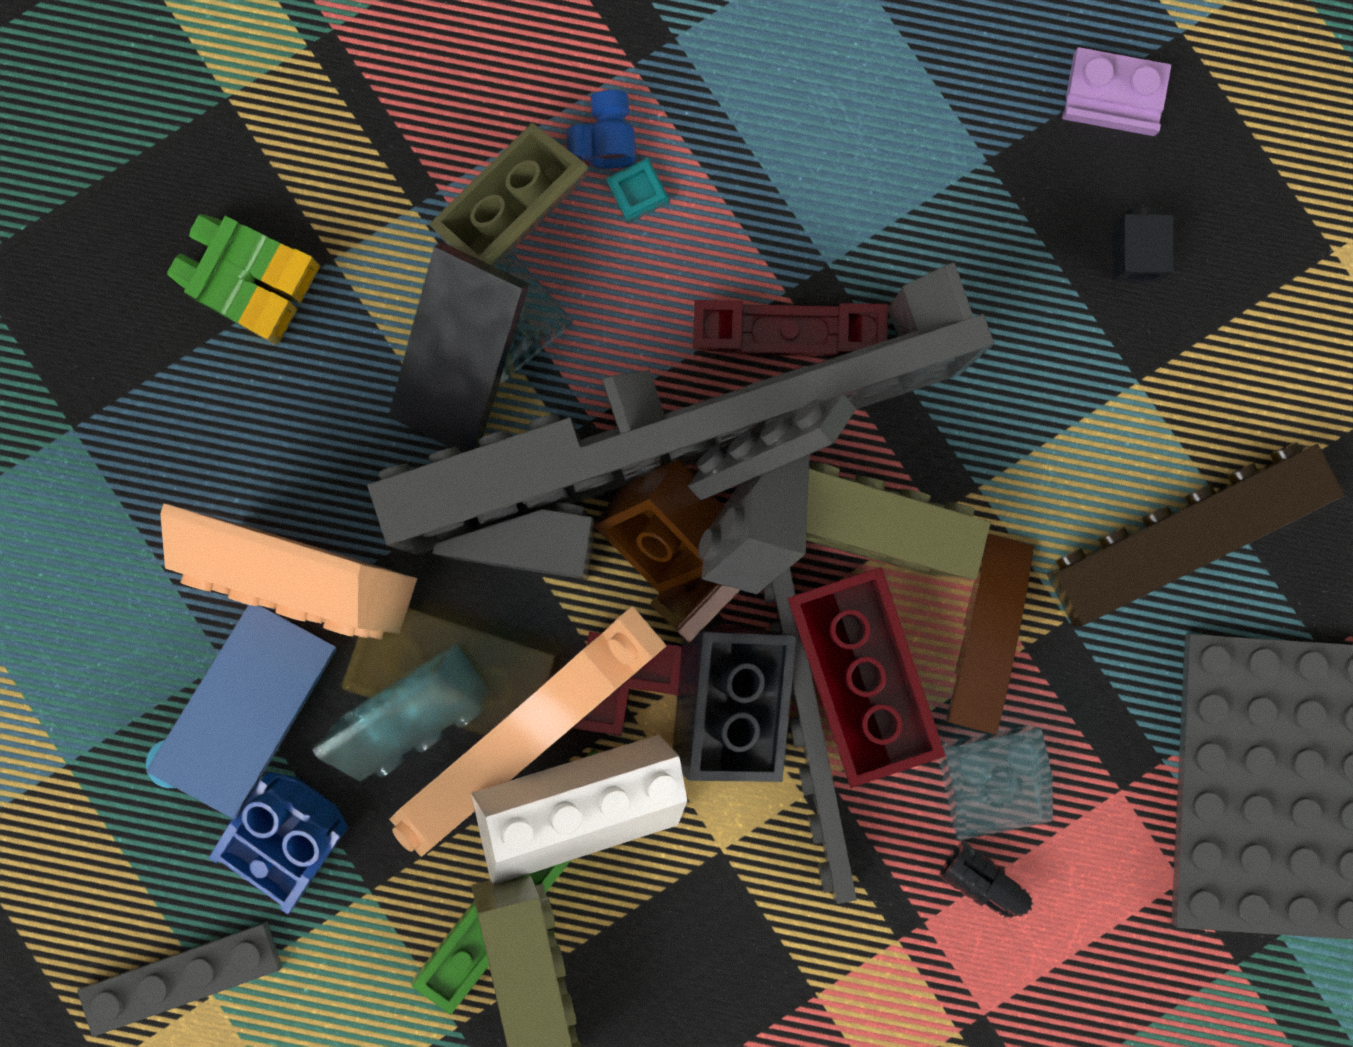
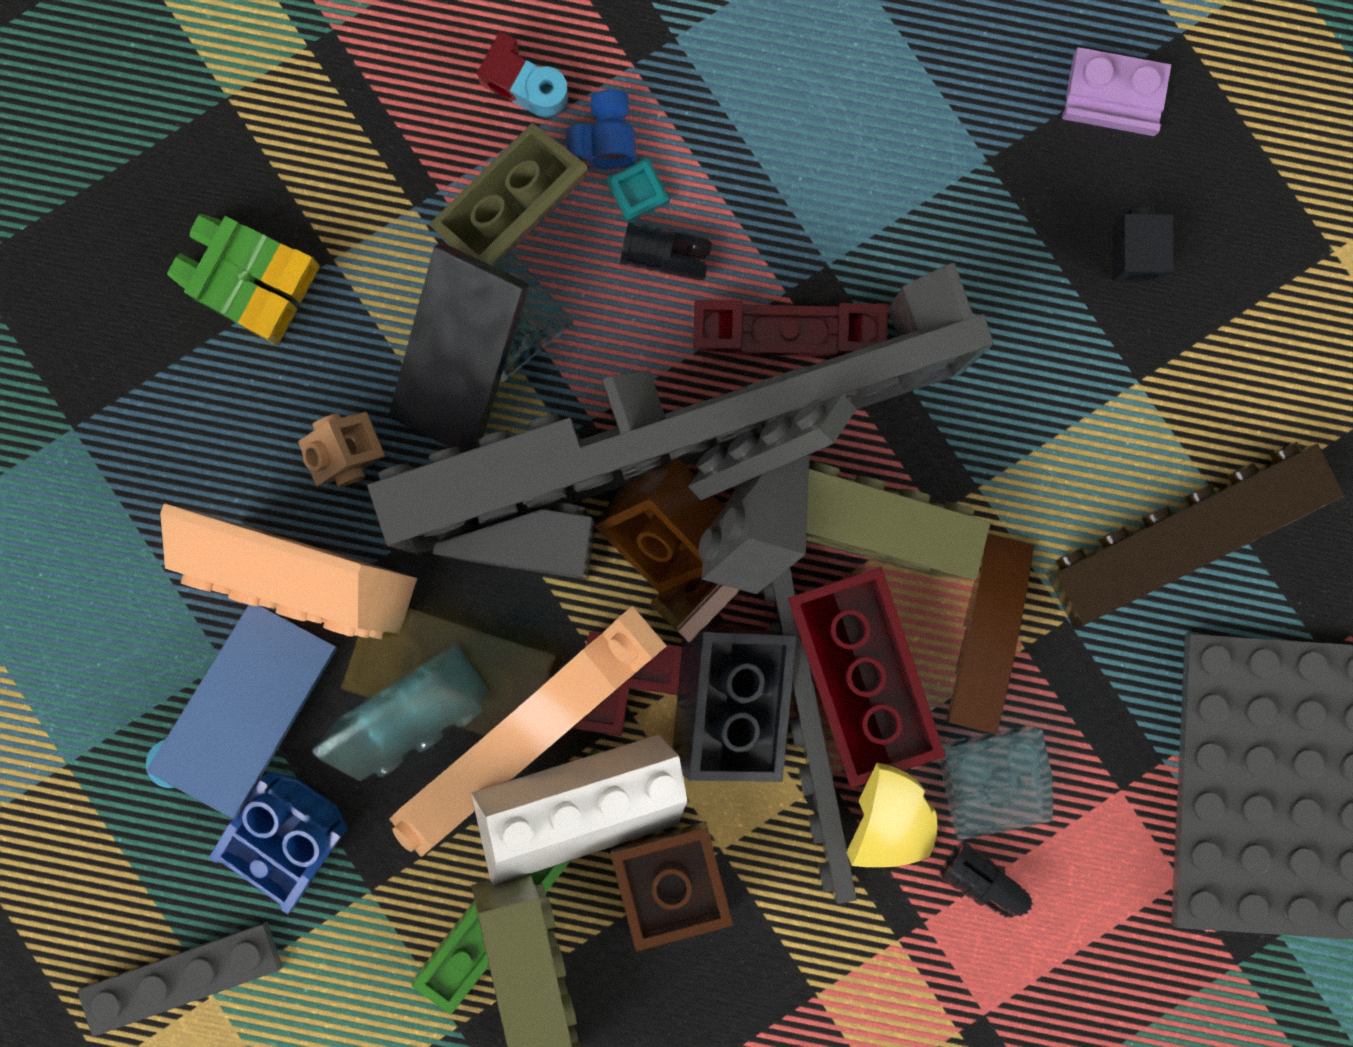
(340, 449): none -> light nougat brick
(522, 82): none -> leg
(665, 251): none -> black hinge
(671, 886): none -> reddish brown brick
(896, 821): none -> light yellow brick

